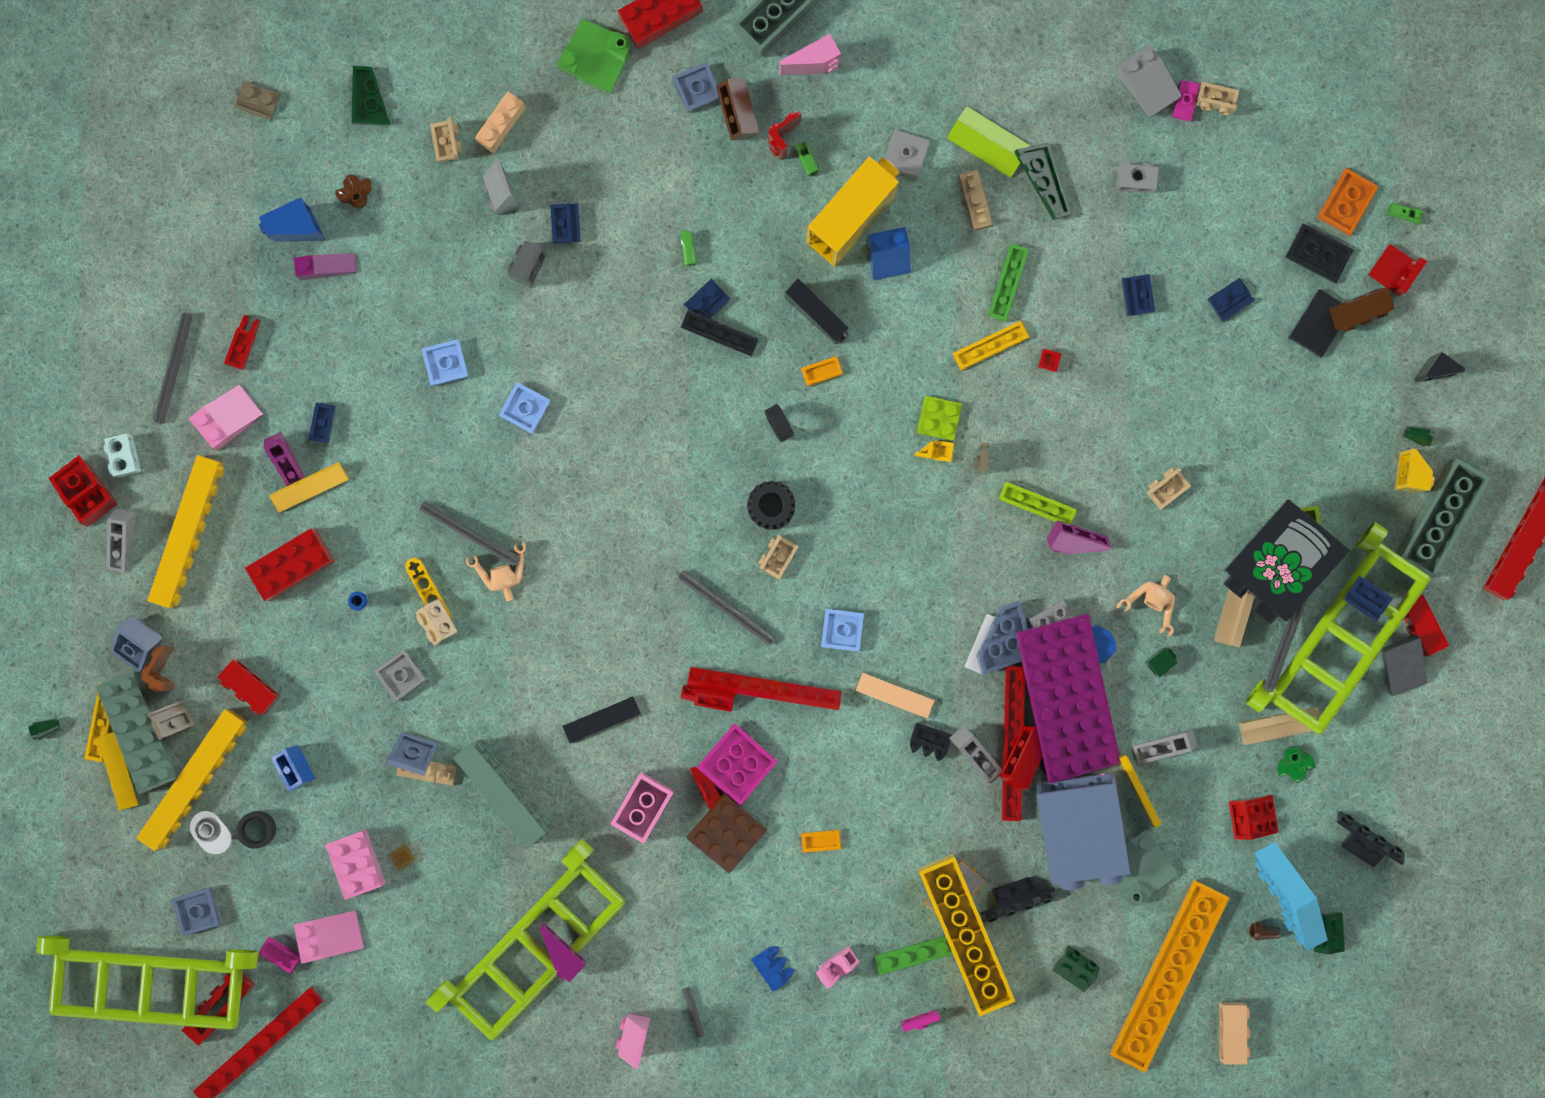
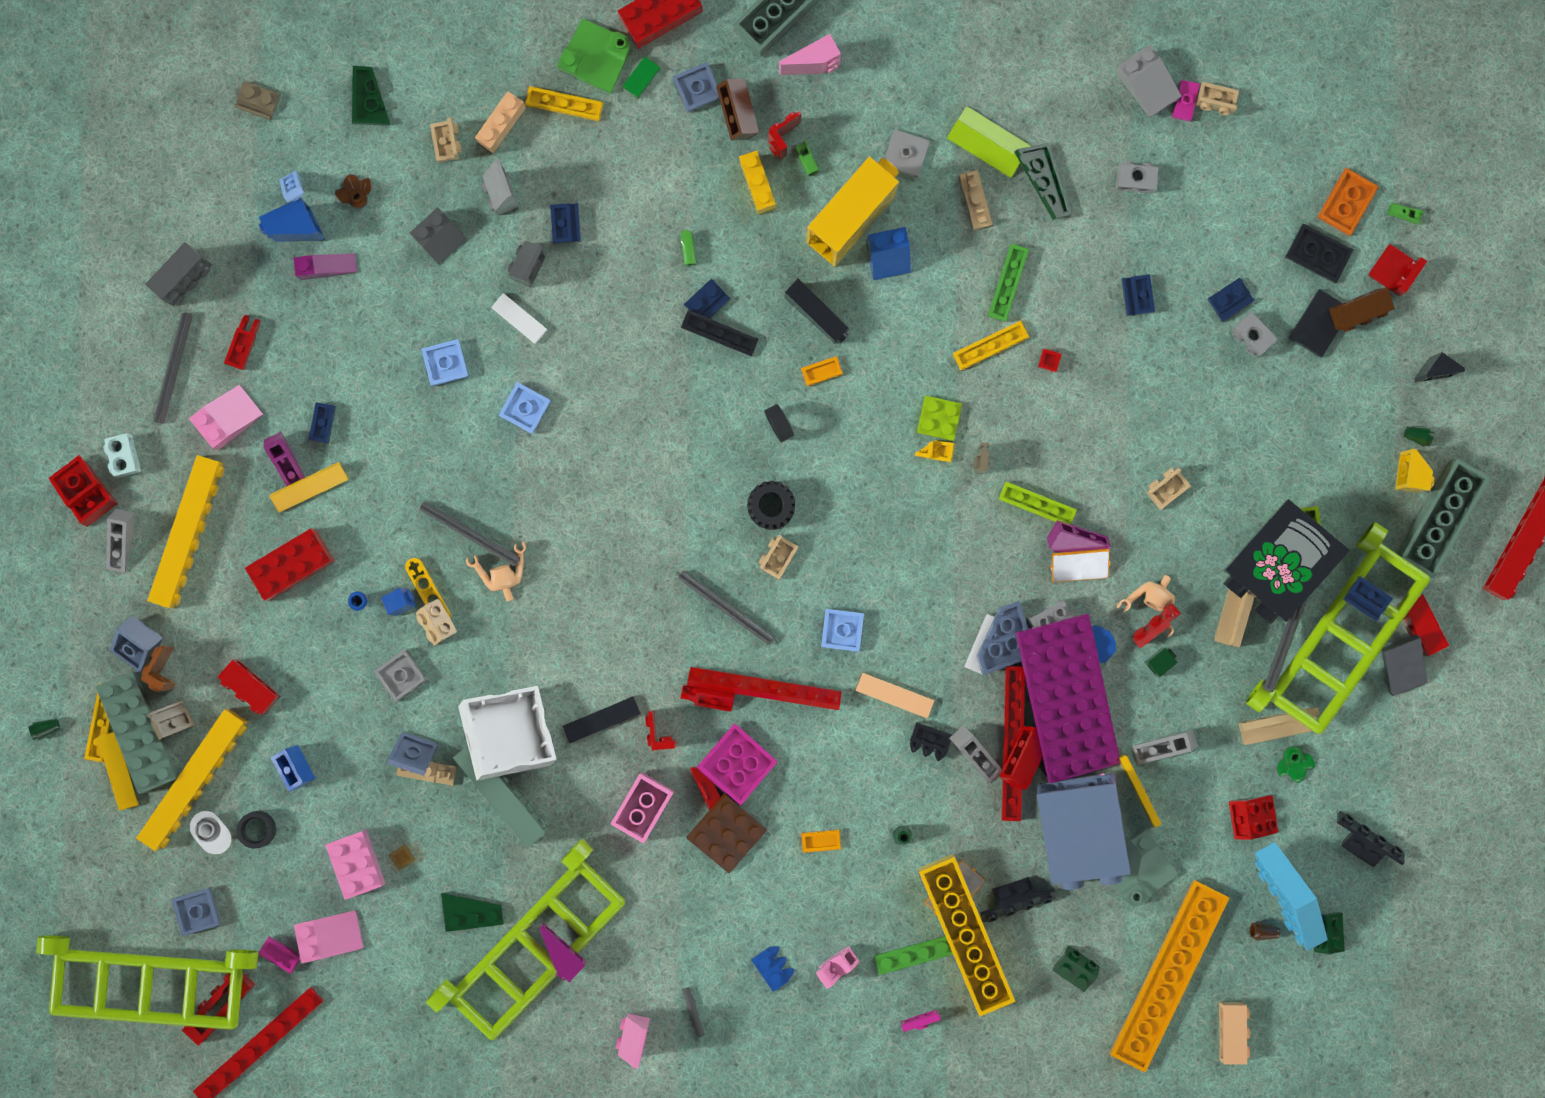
(179, 274): none -> dark grey brick
(291, 186): none -> light blue plate
(398, 601): none -> blue brick
(438, 235): none -> dark grey slope
(467, 913): none -> dark green wing
(507, 733): none -> white tile
(519, 318): none -> white tile
(564, 103): none -> yellow tile
(641, 77): none -> green tile
(664, 742): none -> red bracket
(757, 182): none -> yellow brick
(899, 831): none -> dark green cone
(1080, 565): none -> flat silver piece
(1155, 626): none -> red hinge
(1264, 337): none -> light grey brick

